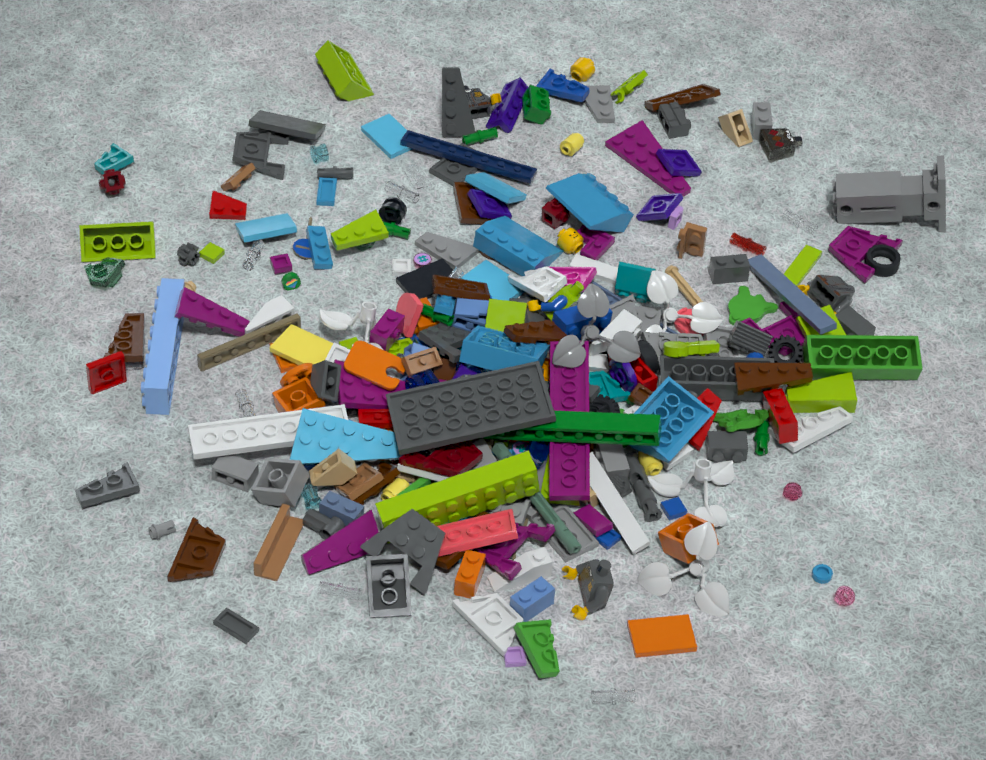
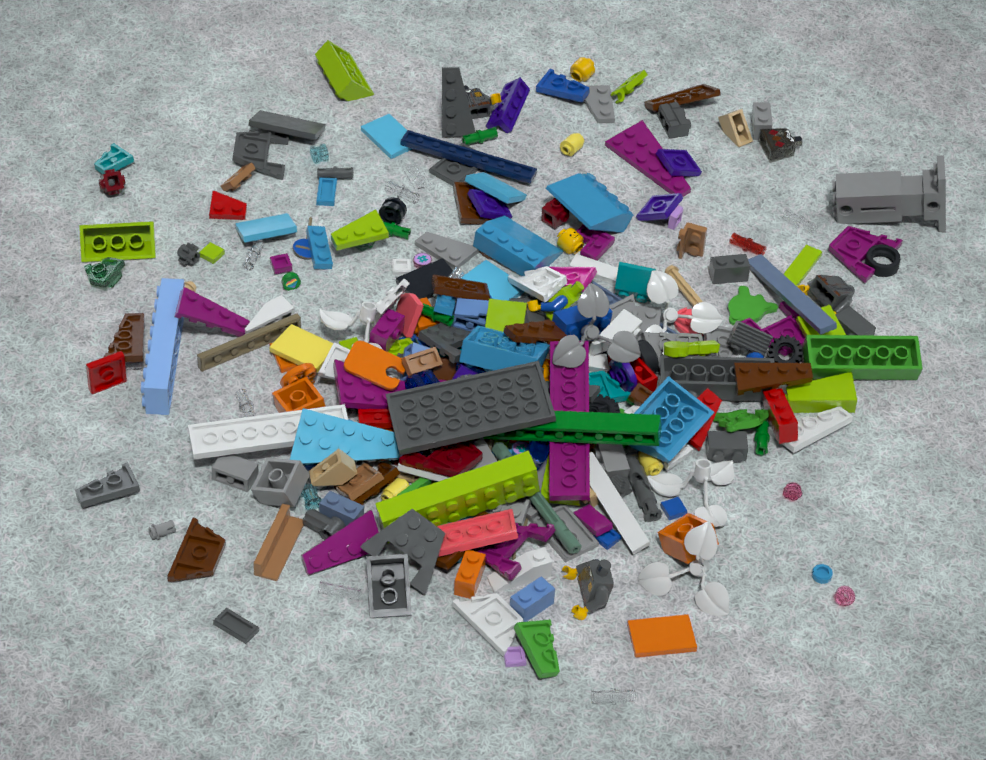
(326, 380): dark grey slope -> none
(390, 299): none -> white wing
(536, 104): green brick -> none

